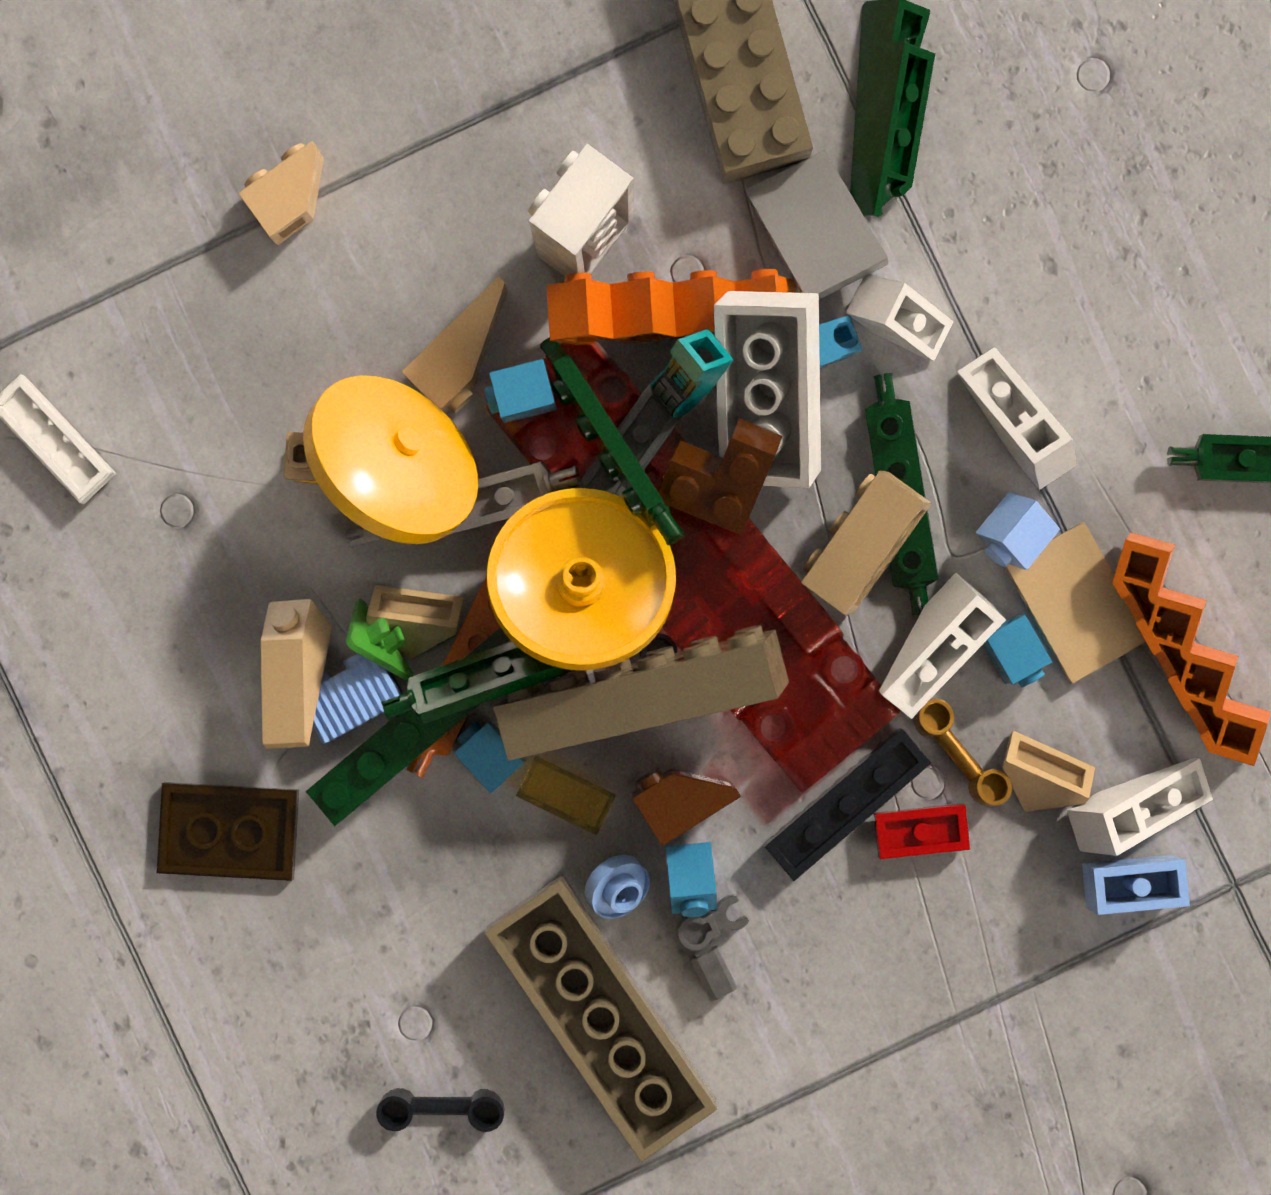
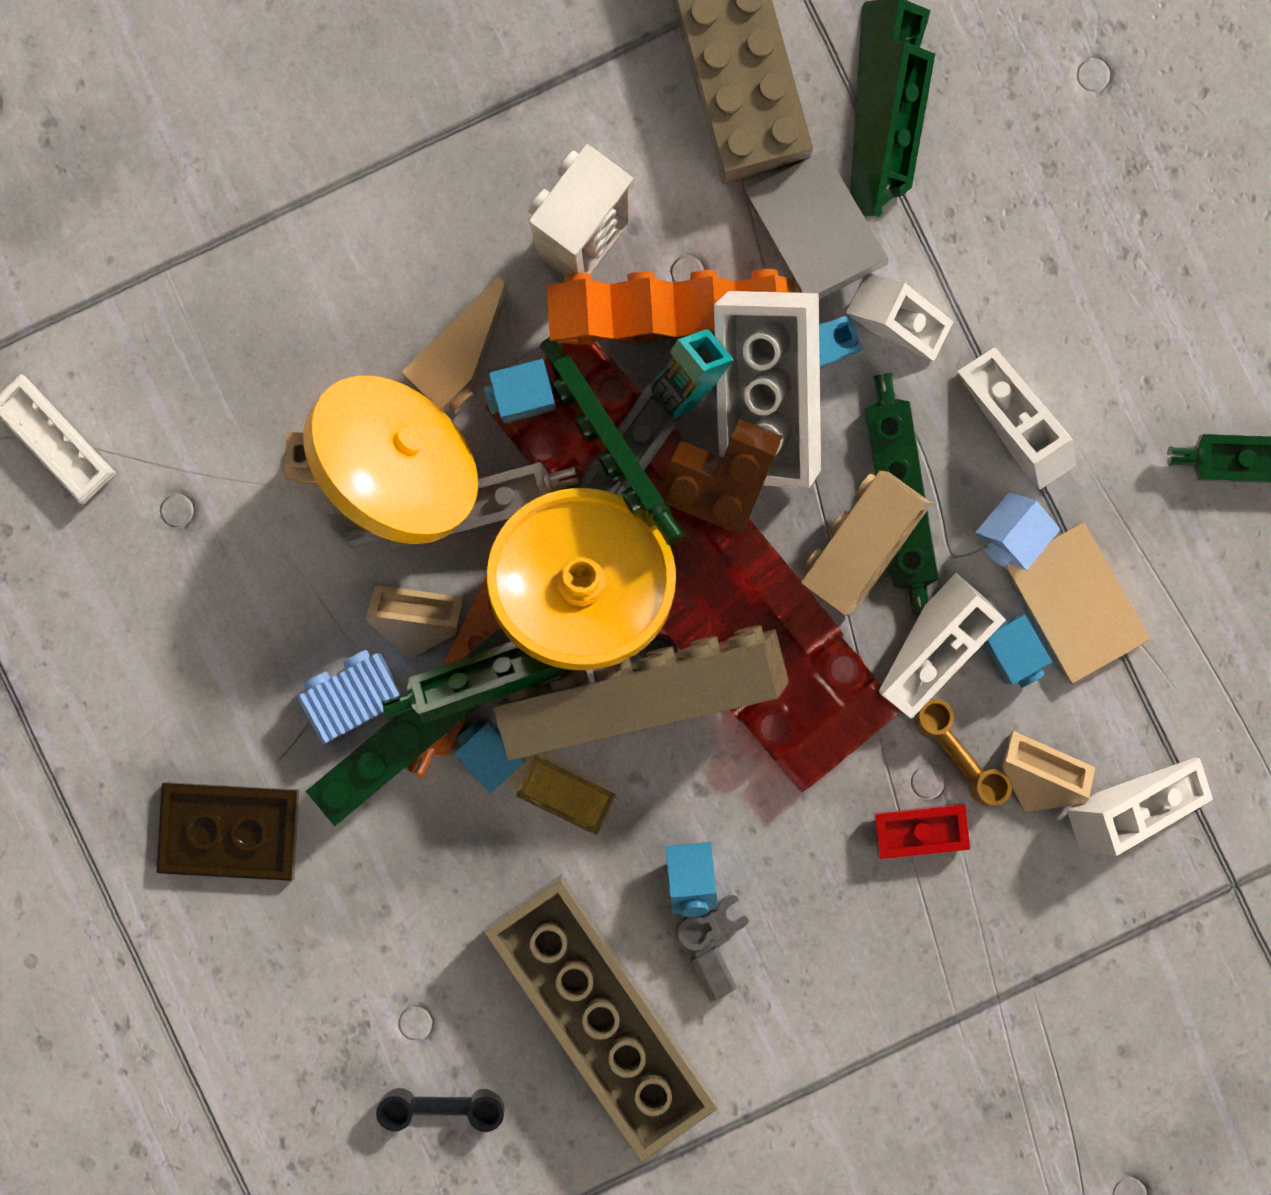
(286, 194): tan slope -> none
(292, 671): tan slope -> none
(377, 641): bright green piece -> none
(617, 886): light blue plate -> none
(679, 800): reddish brown slope -> none
(847, 803): black gear -> none
(1135, 884): light blue brick -> none
(1194, 671): orange brick -> none

